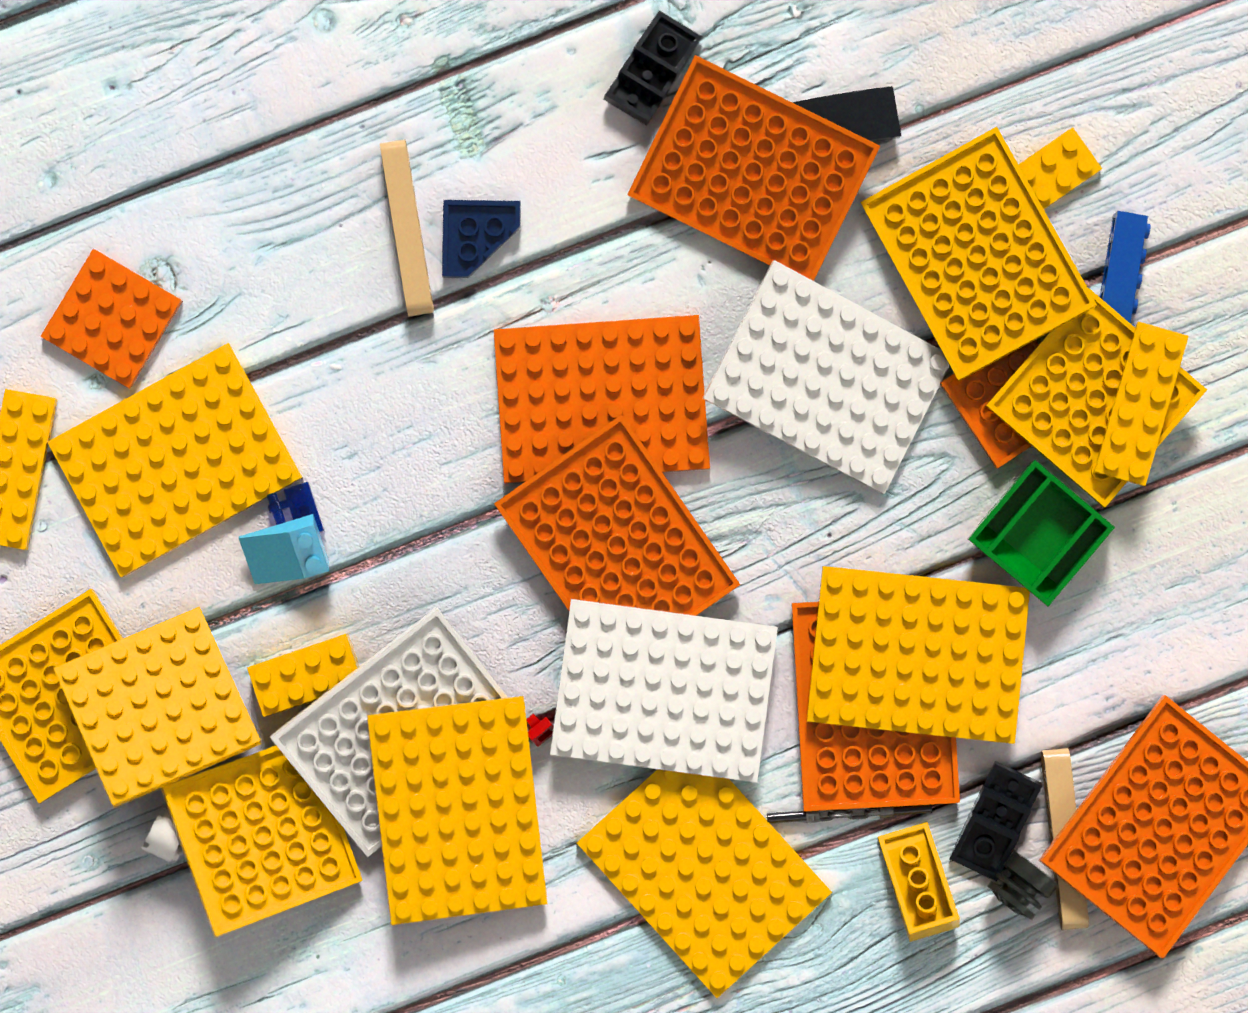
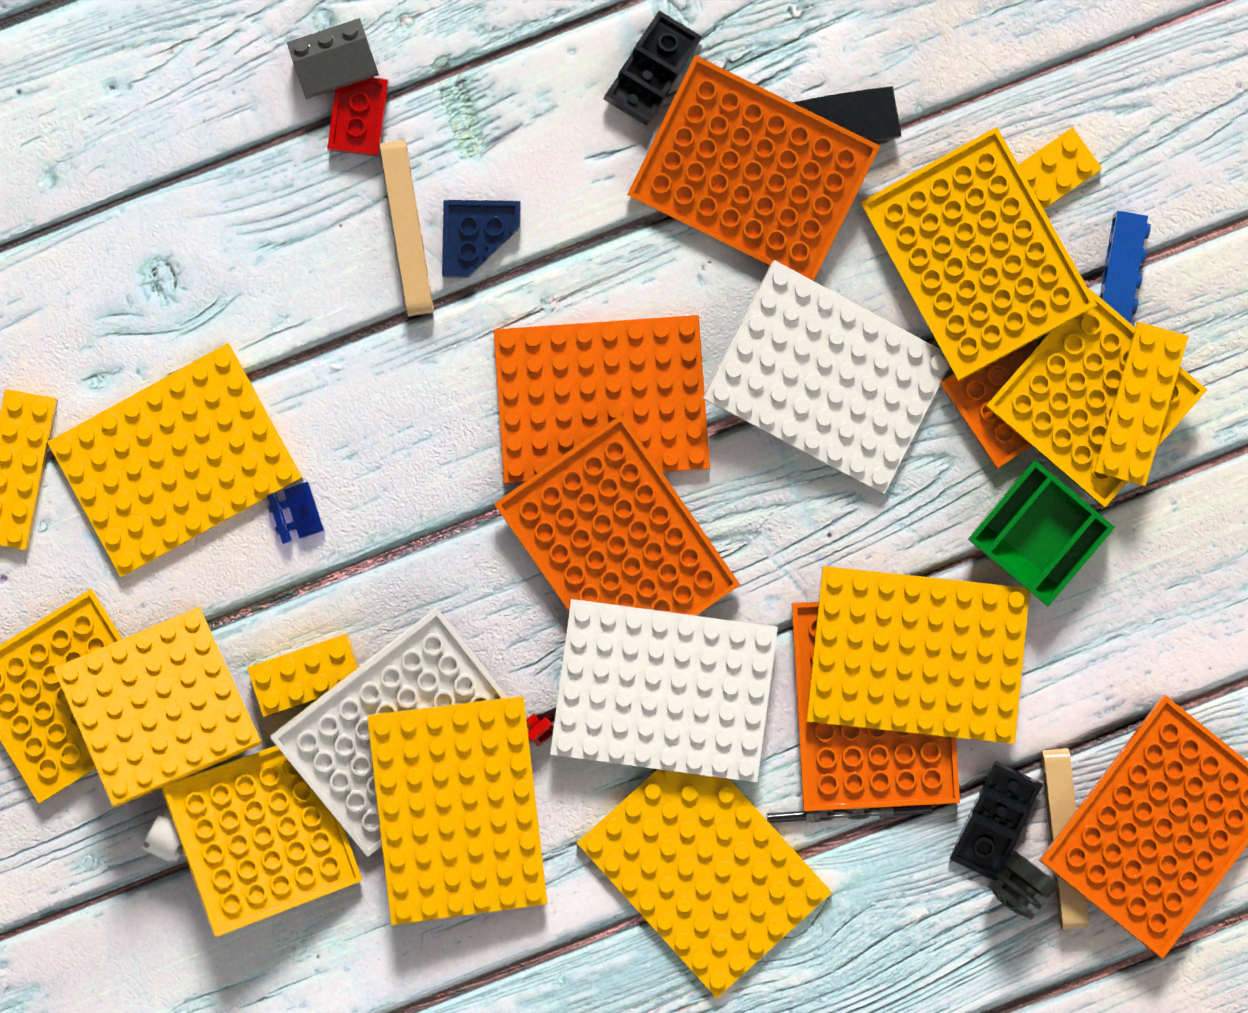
(111, 318): orange plate -> none
(285, 551): medium azure slope -> none
(332, 58): none -> dark grey slope
(358, 117): none -> red plate
(919, 882): yellow slope -> none

